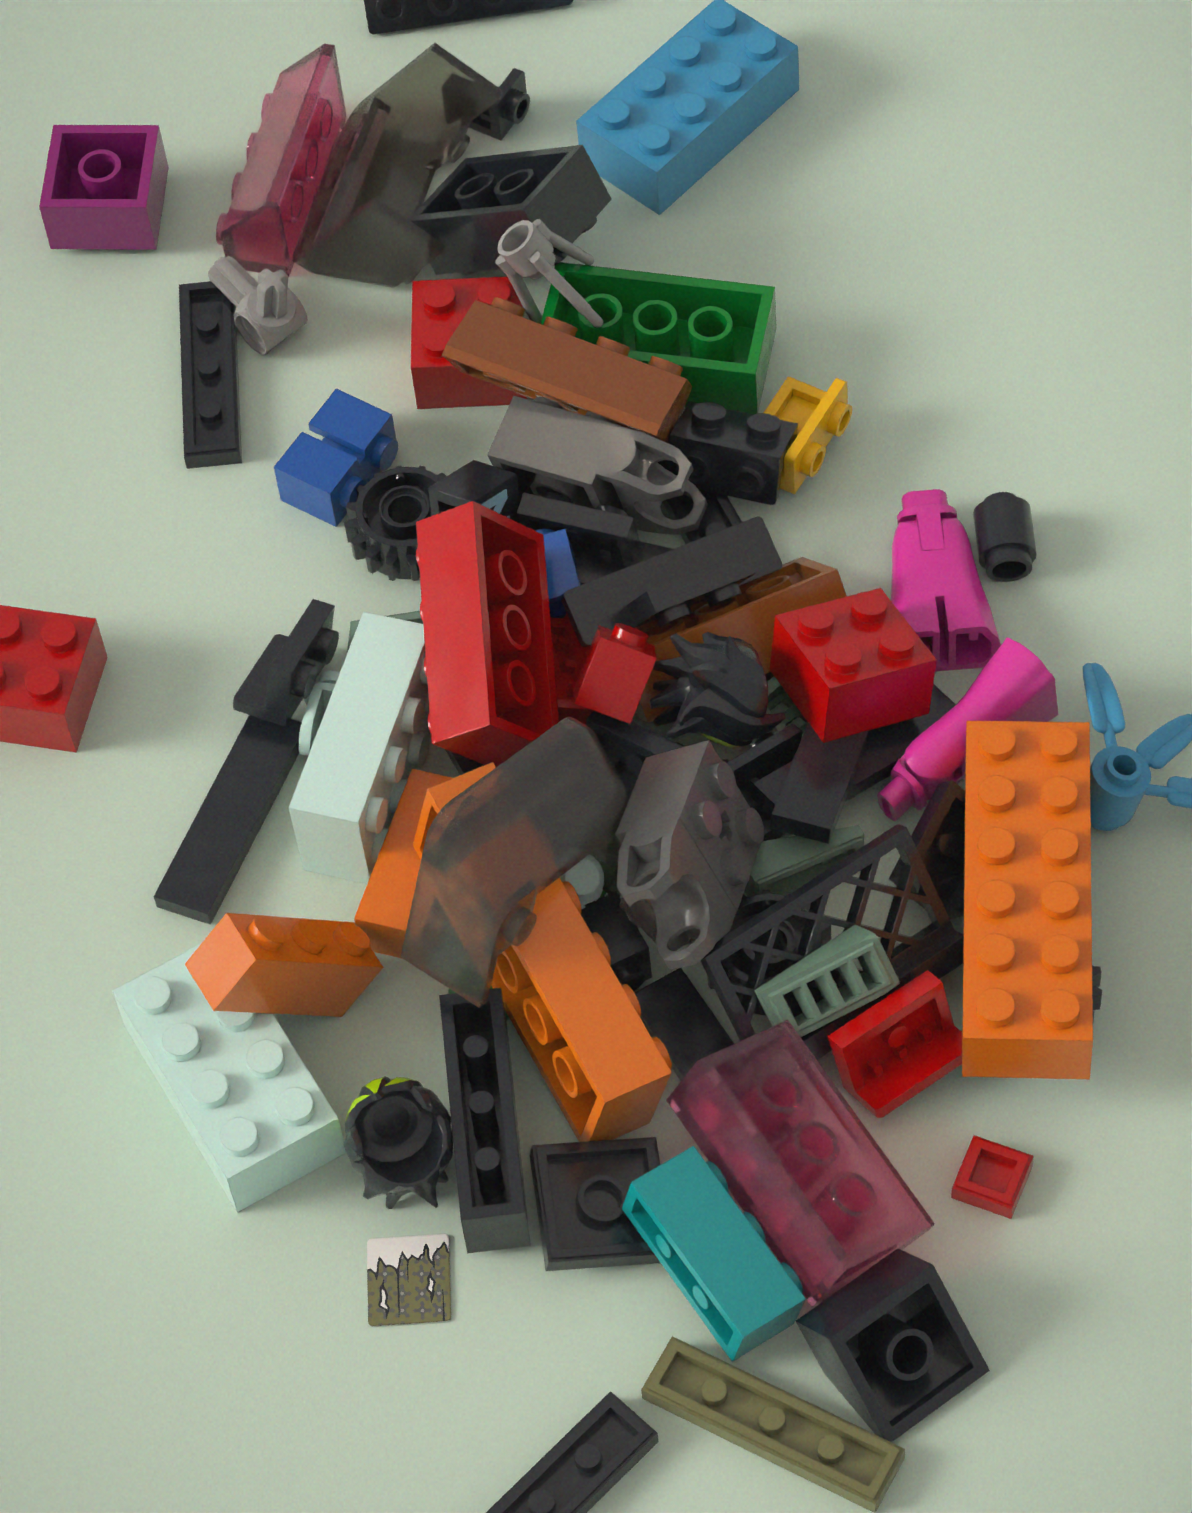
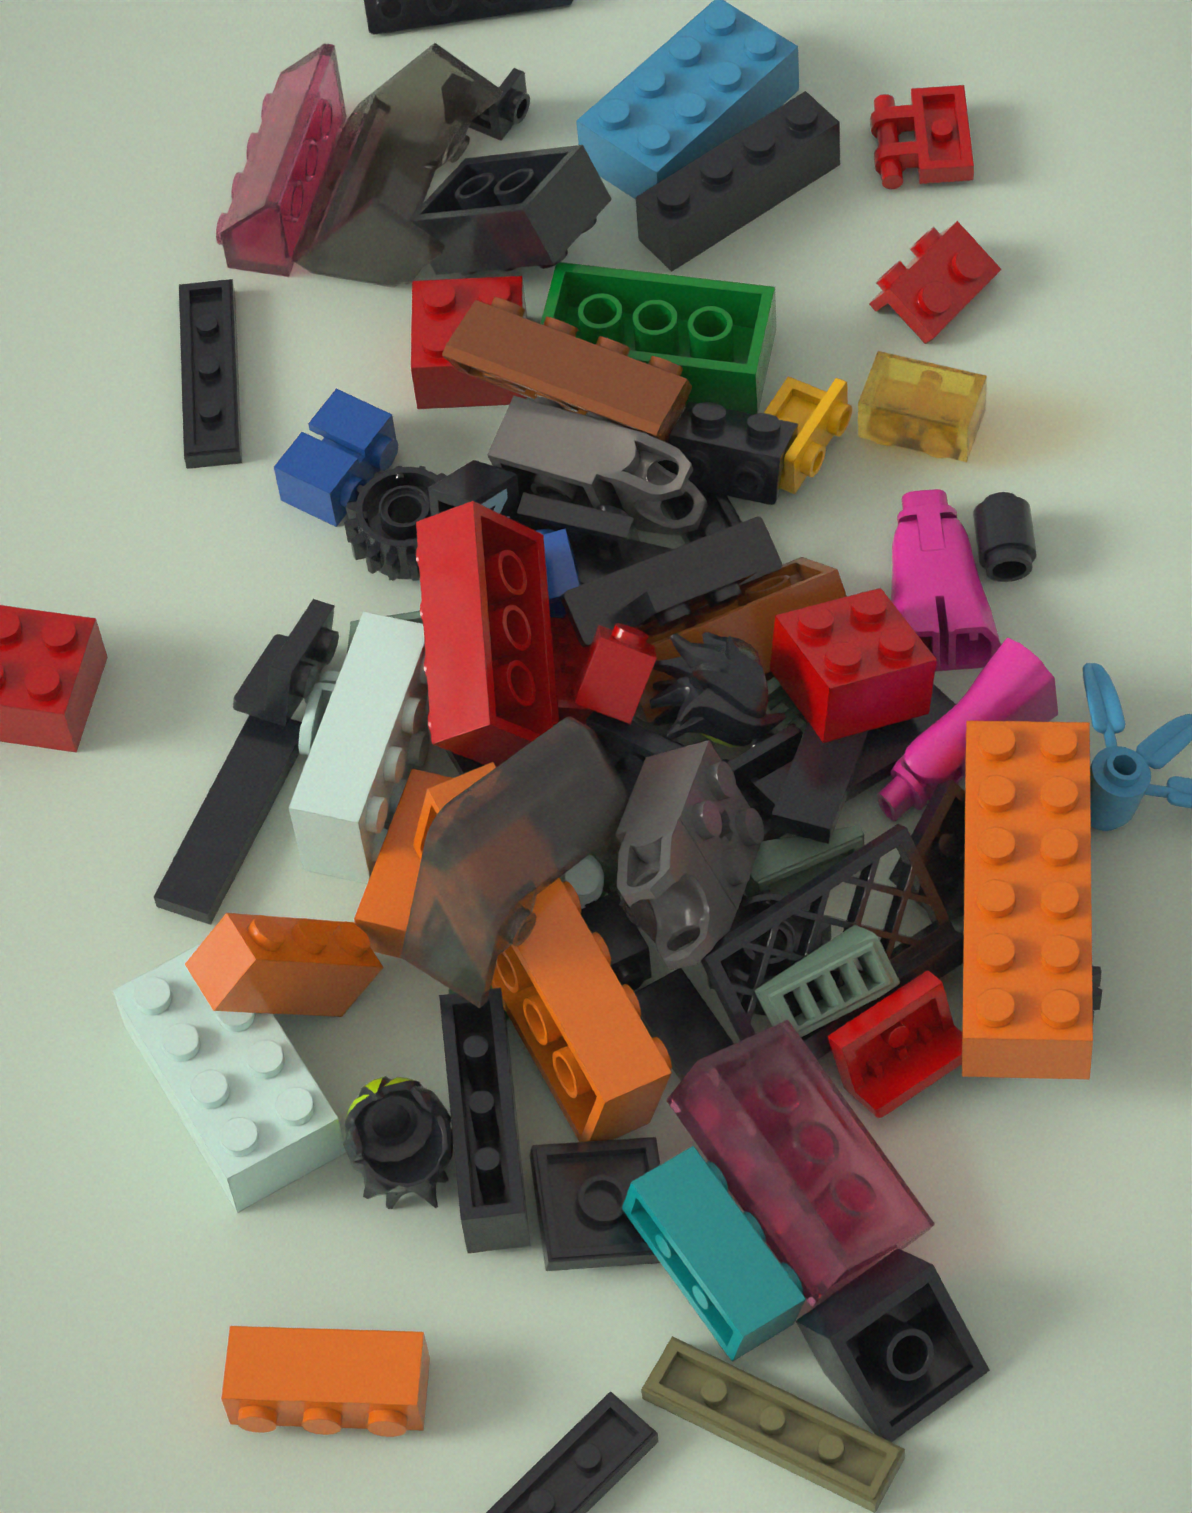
(104, 187): magenta brick -> none
(265, 309): light grey axle -> none
(326, 1379): none -> orange brick
(408, 1280): sticker -> none
(528, 252): light grey plant -> none
(738, 181): none -> black brick
(922, 406): none -> clear yellow brick
(938, 281): none -> red bracket
(940, 132): none -> red plate
(992, 1177): red tile -> none

